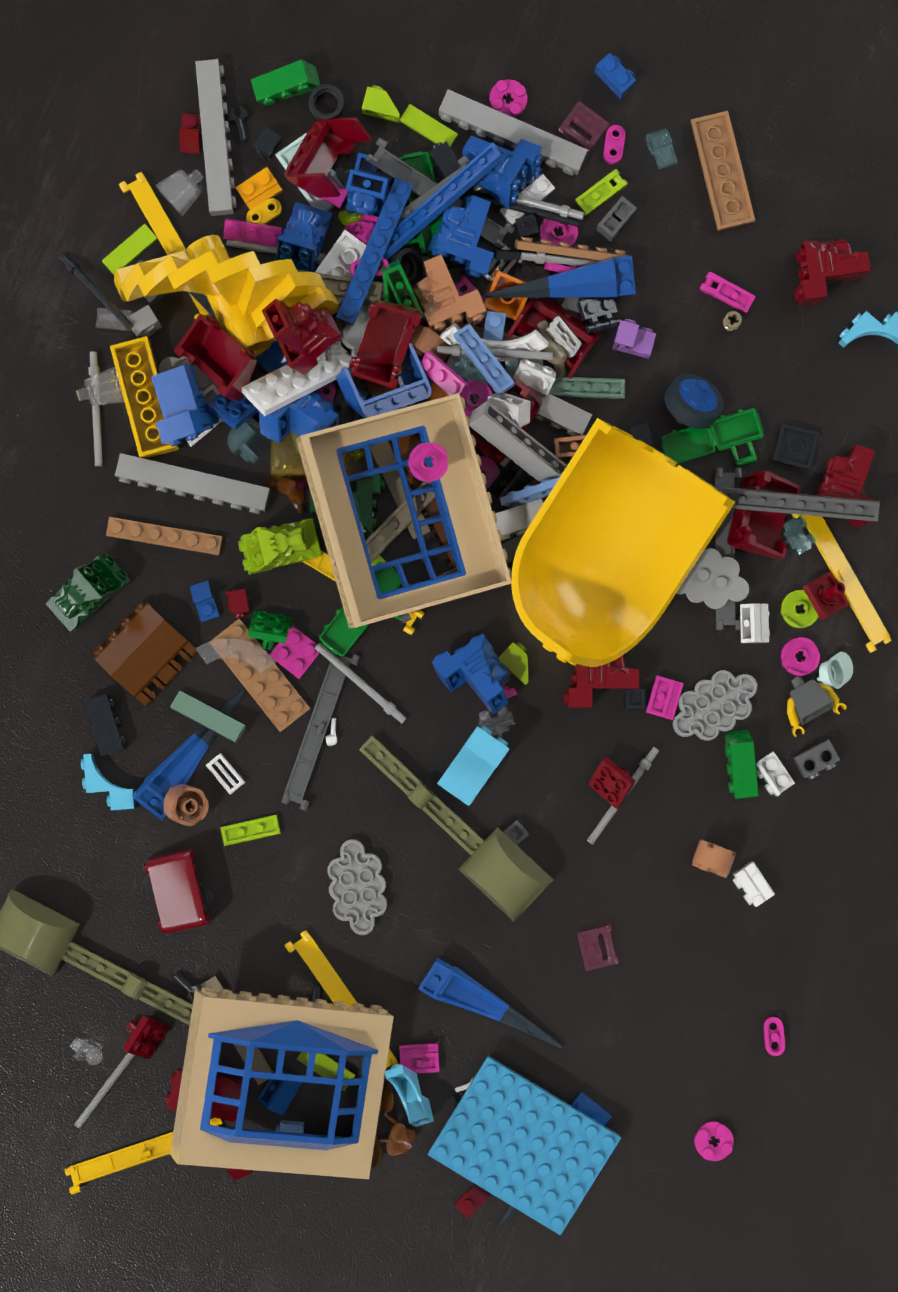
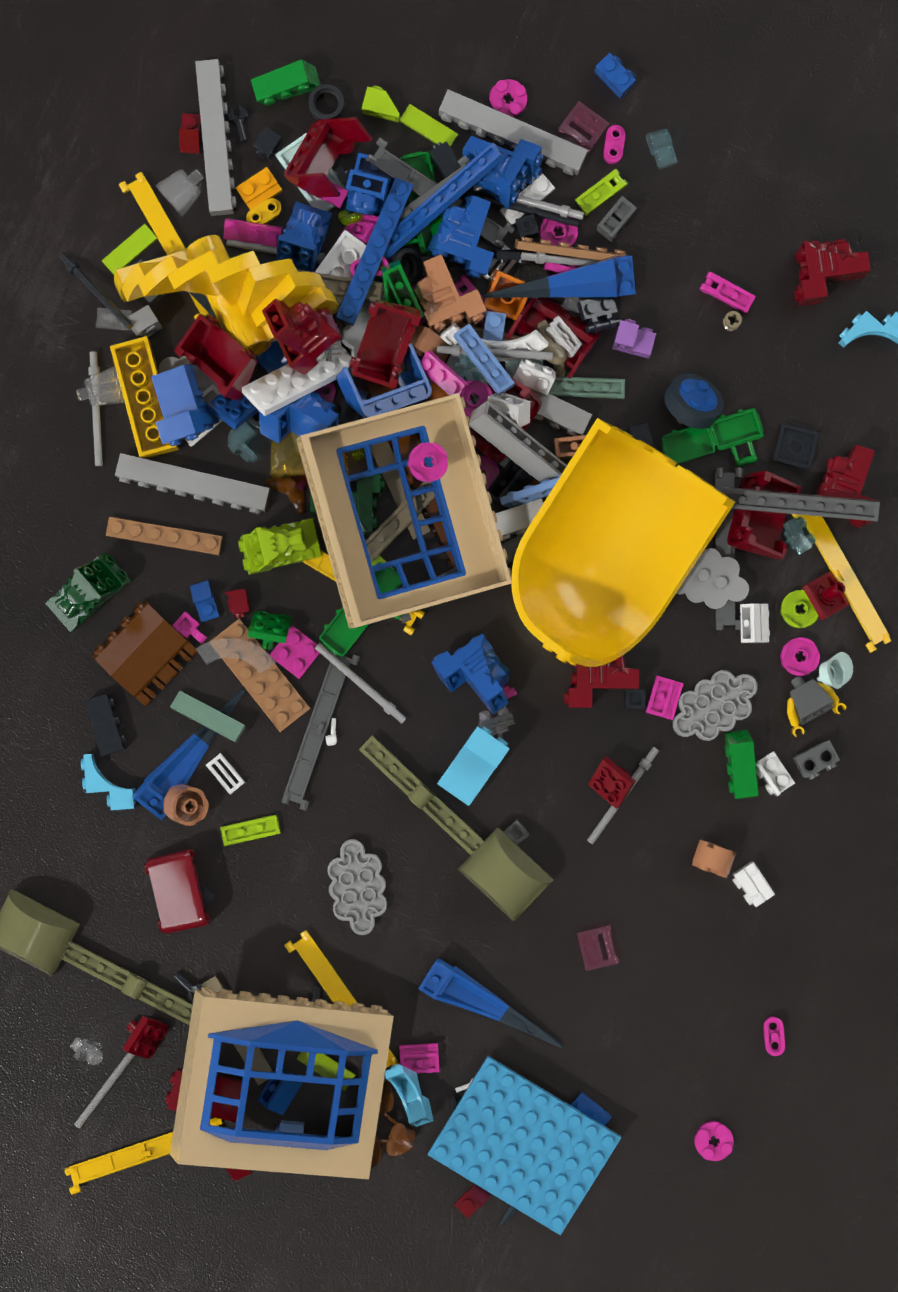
(188, 626): none -> dark pink plate
(517, 661): lime slope -> none
(722, 170): medium nougat plate -> none

